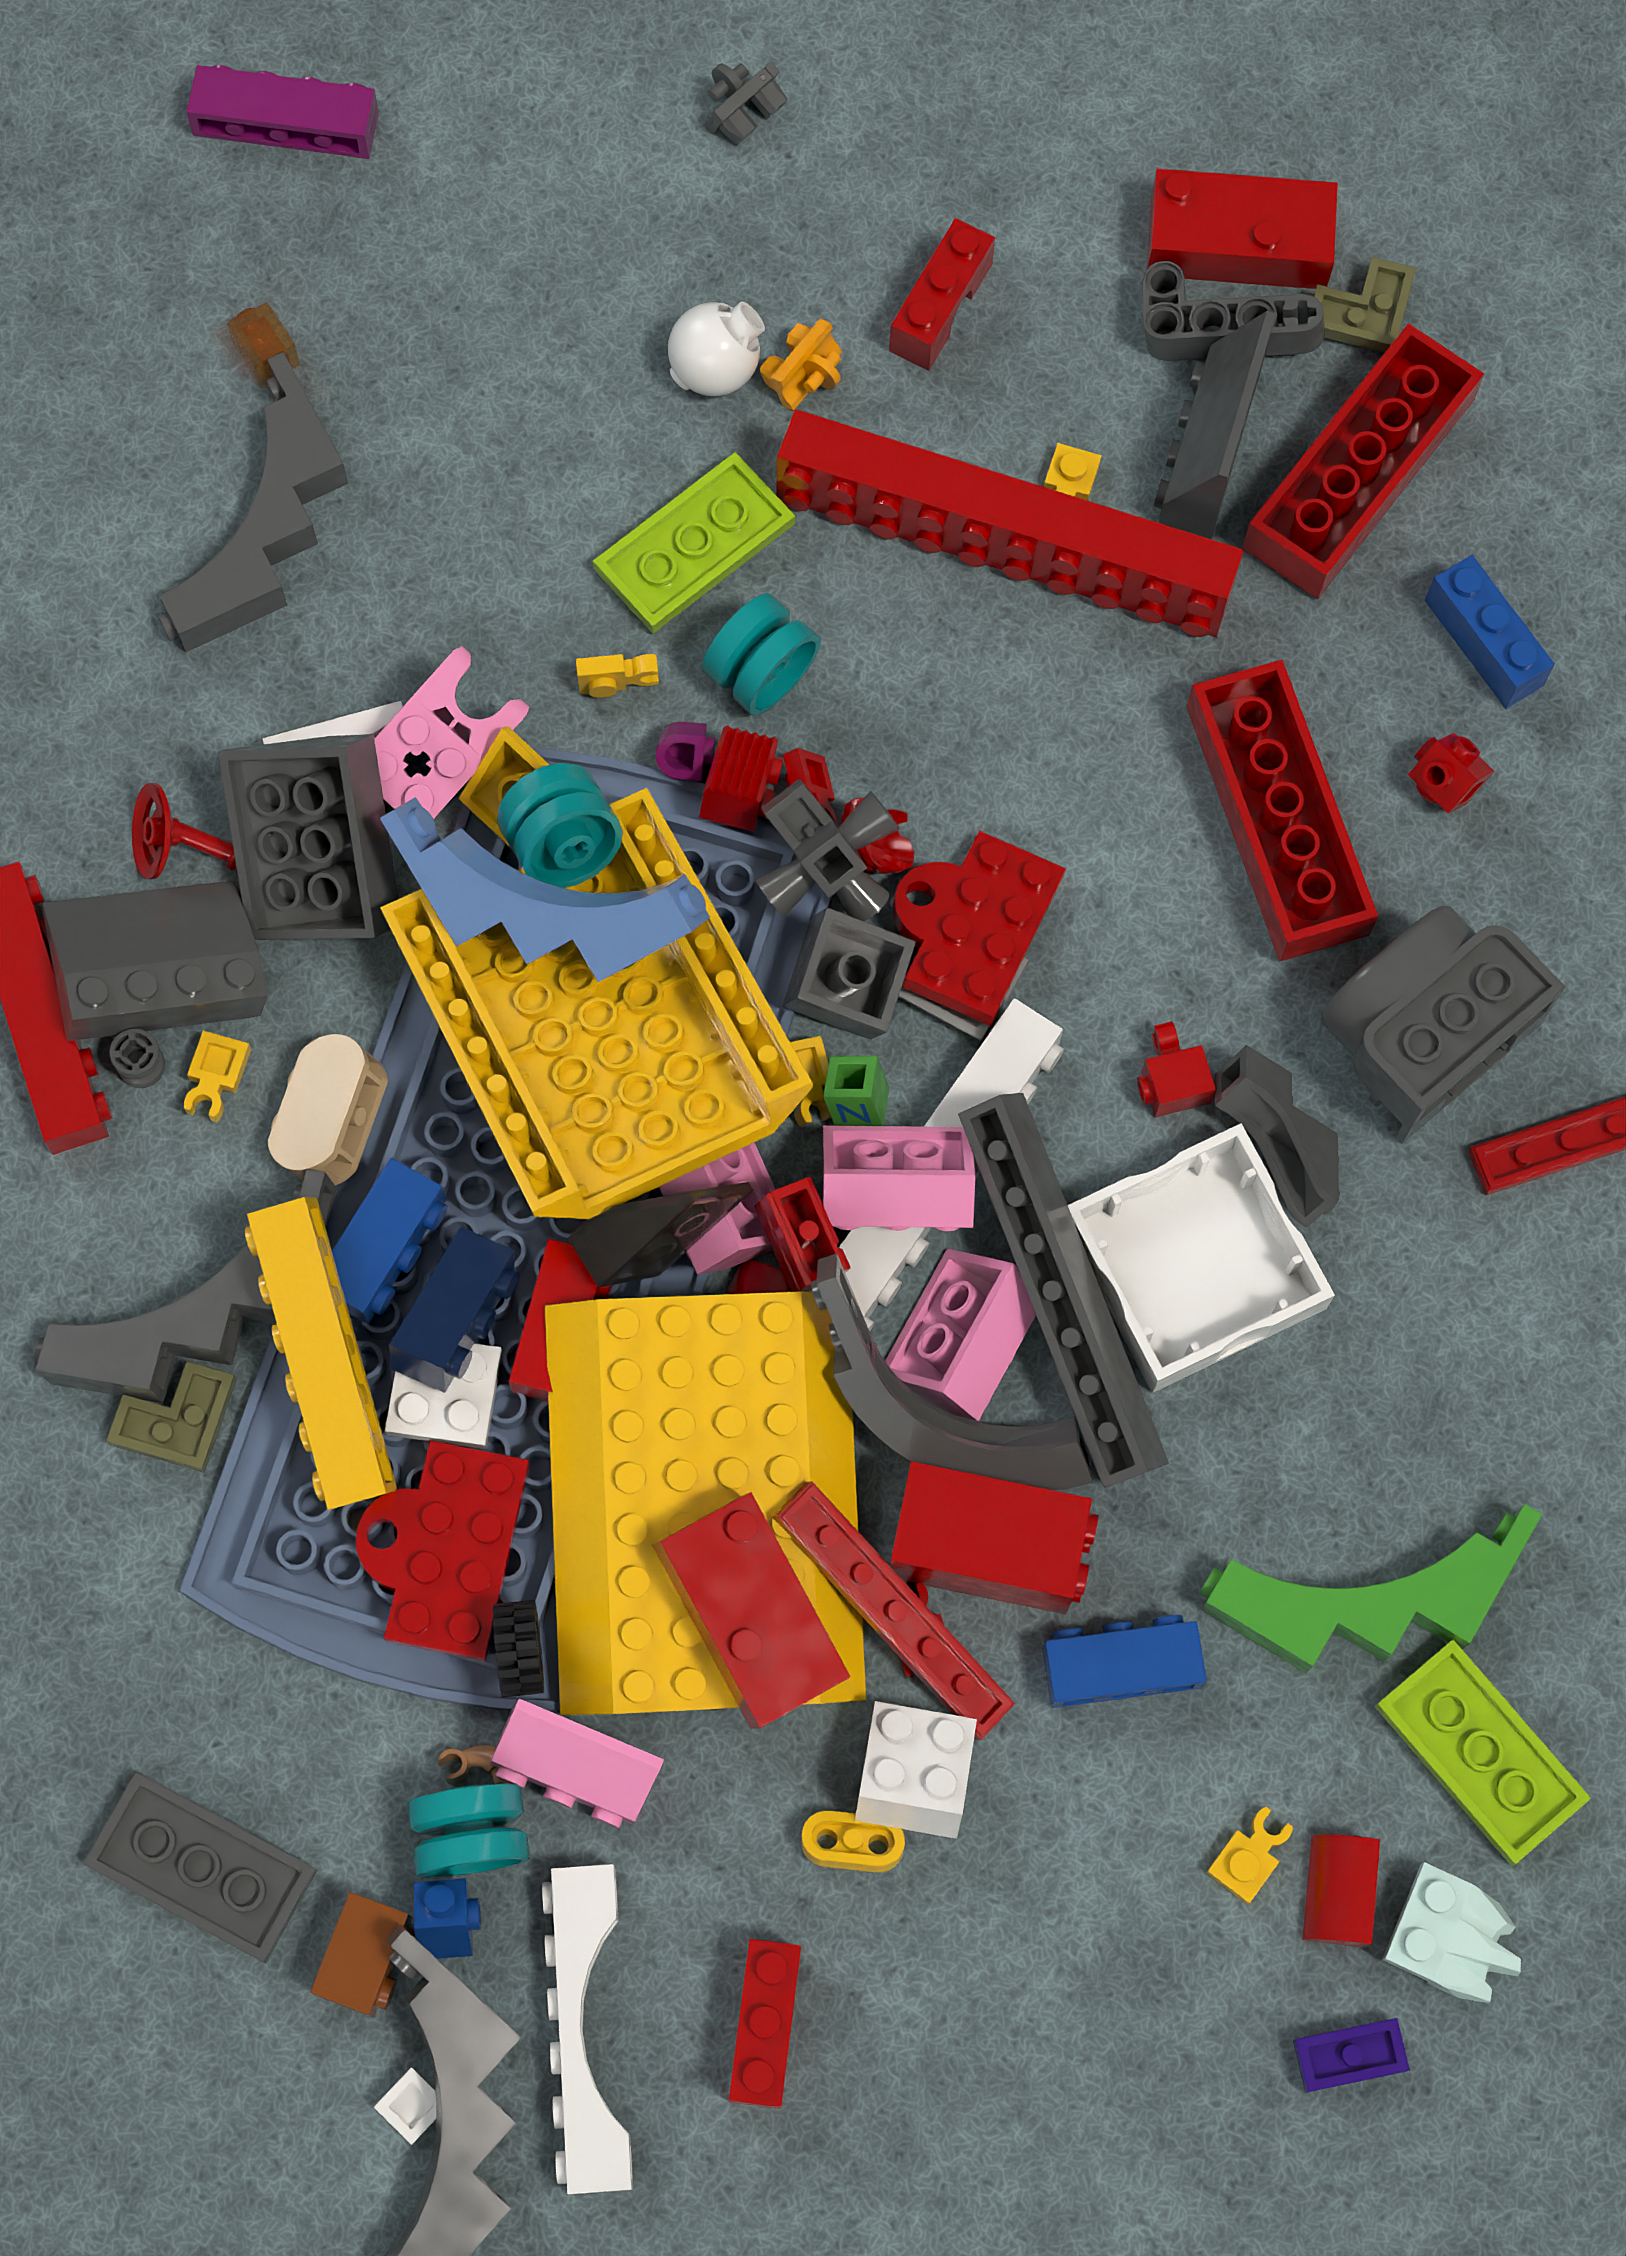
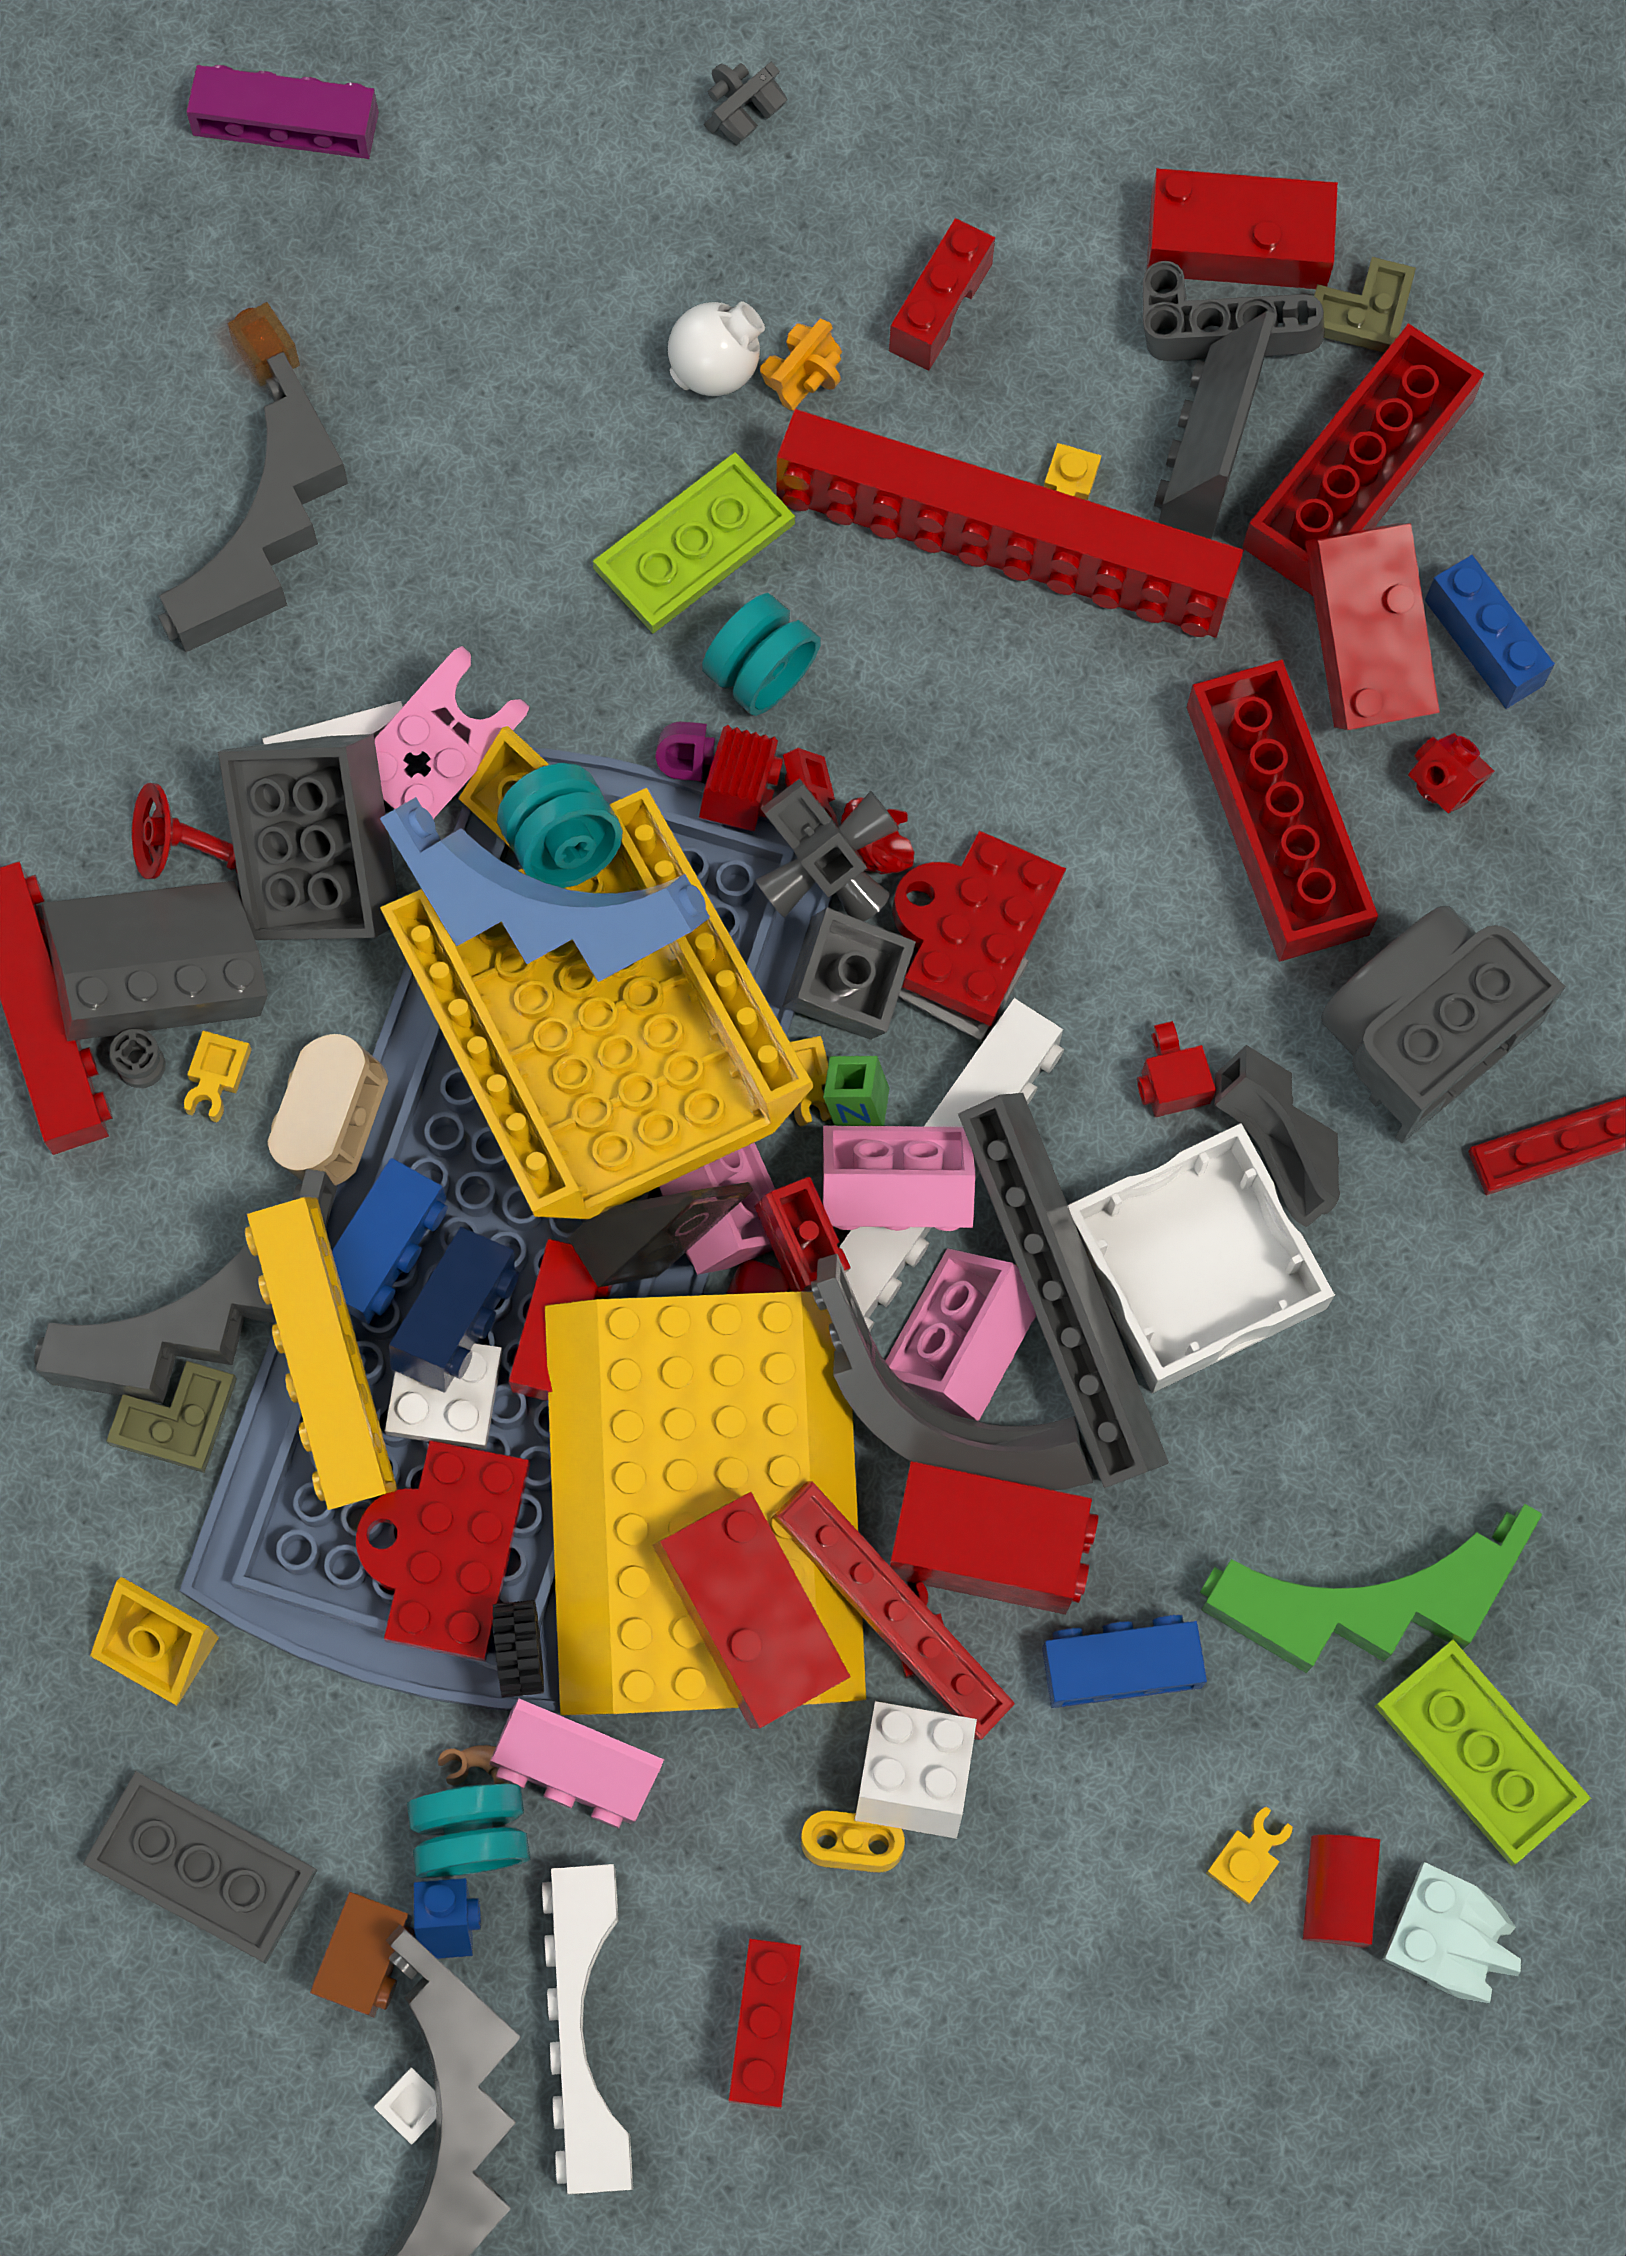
(152, 1641): none -> yellow slope
(608, 674): yellow plate -> none
(1351, 2055): dark purple plate -> none
(1372, 626): none -> brick

